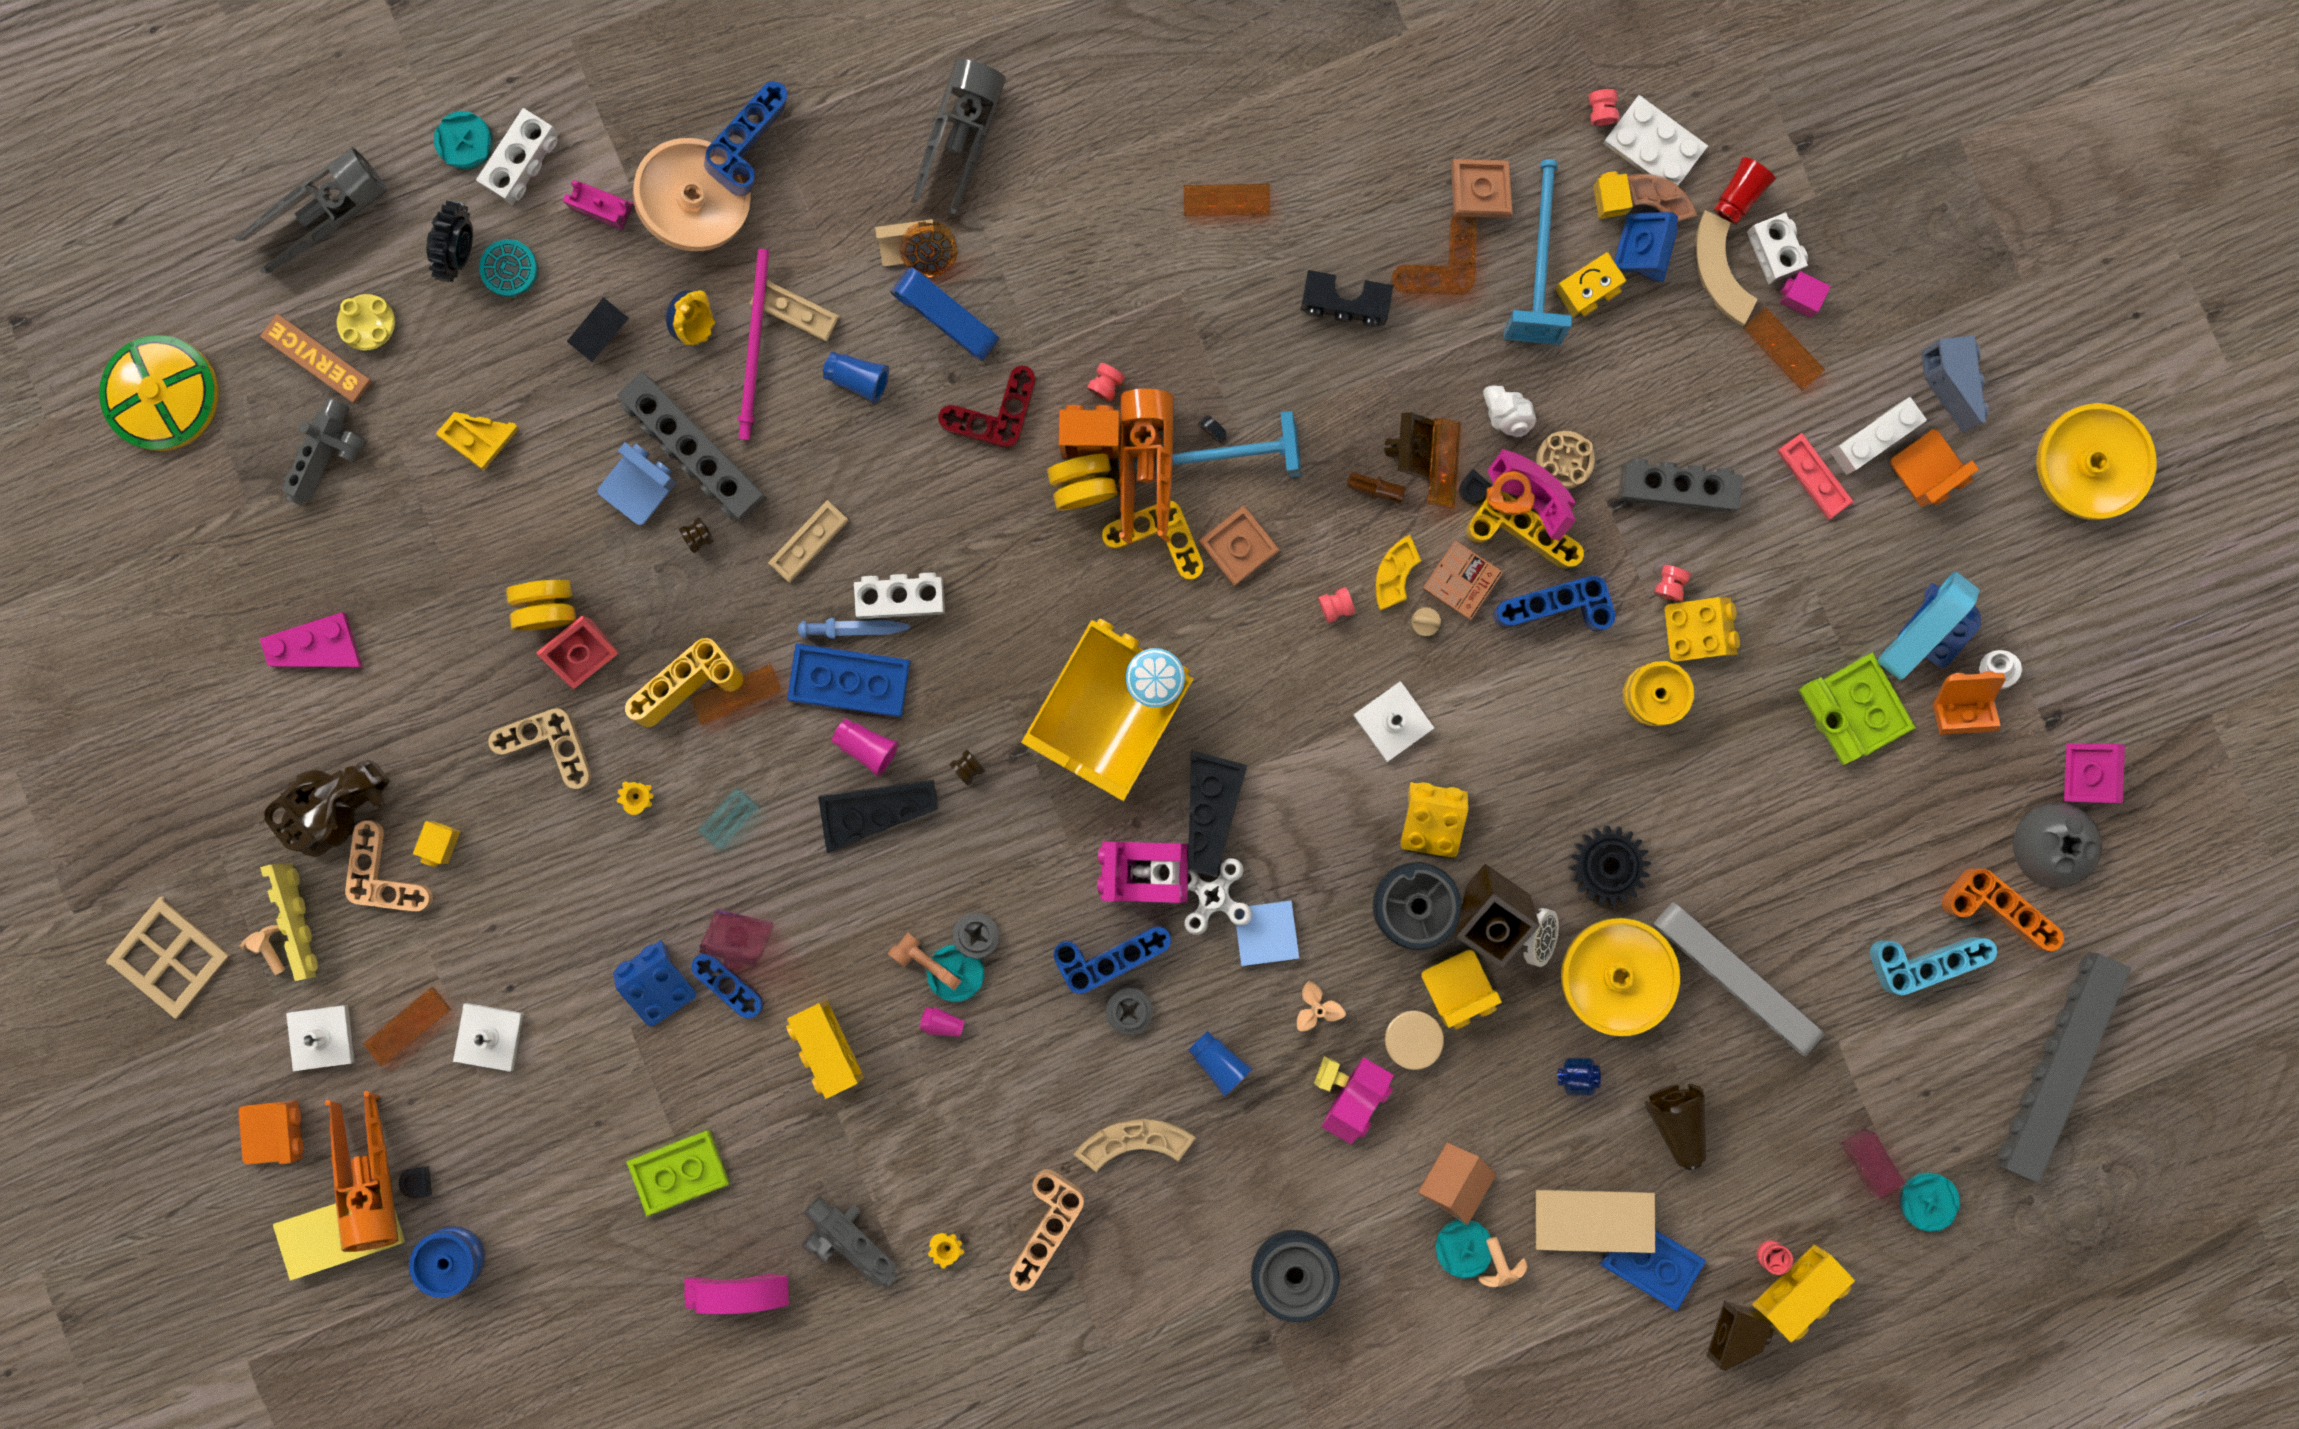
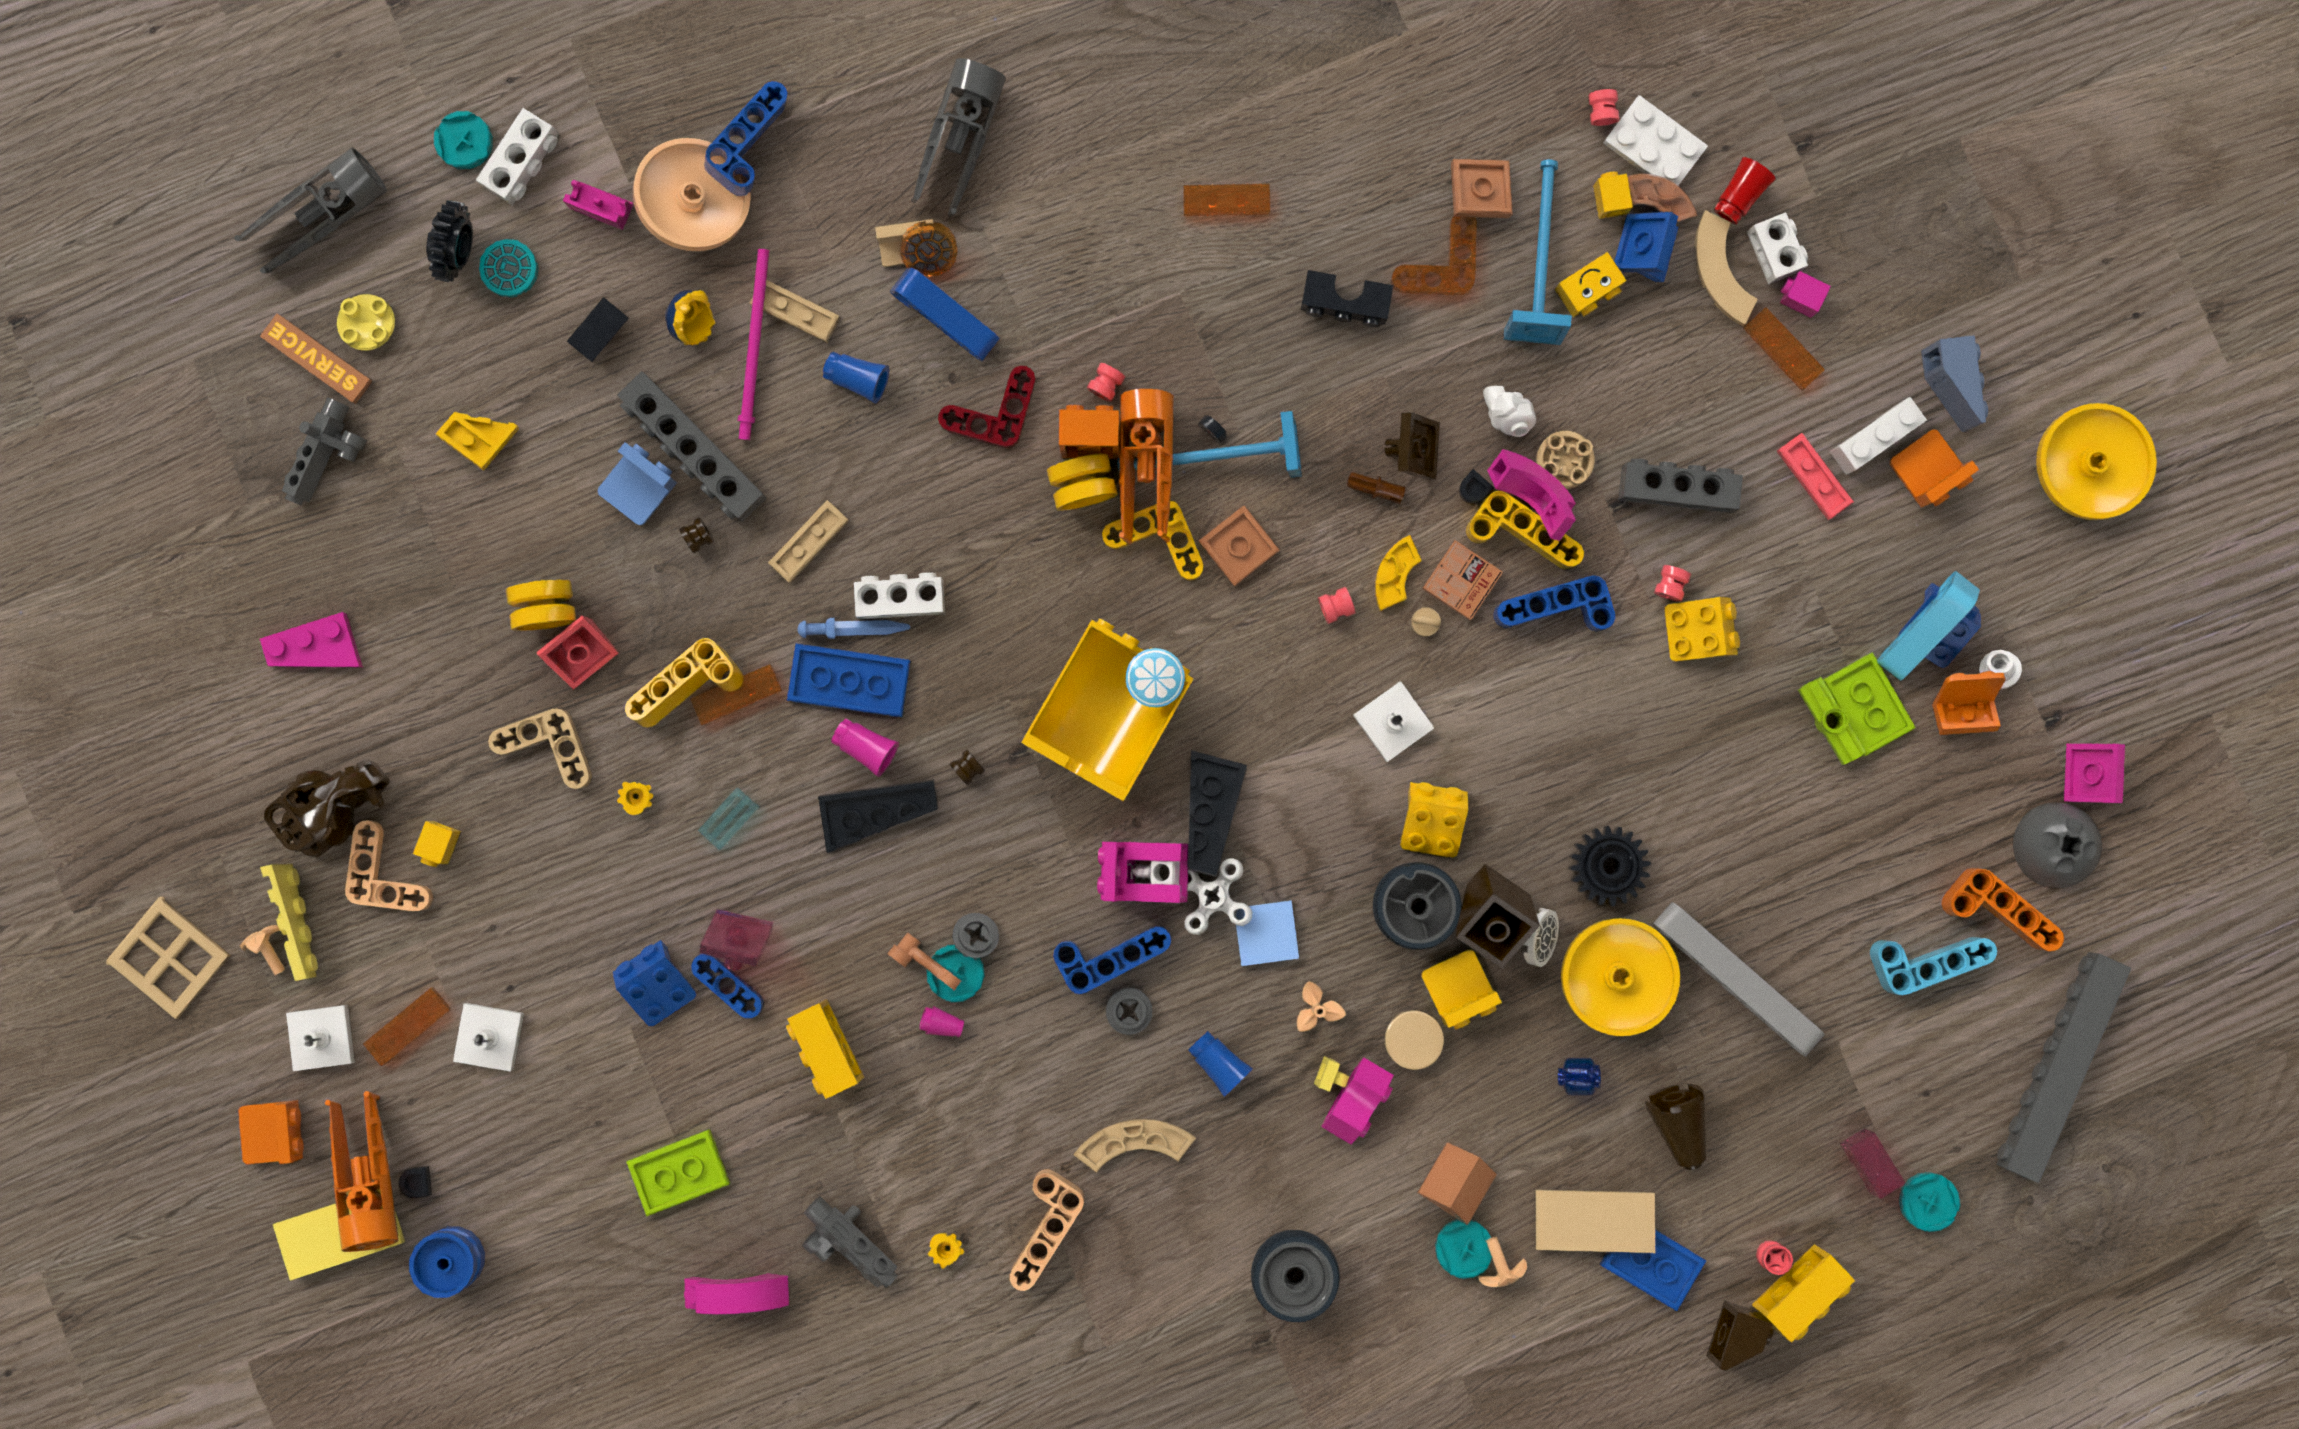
(158, 393): dish -> none
(1444, 463): clear orange tile -> none
(1523, 503): orange piece -> none
(1640, 695): yellow wheel -> none

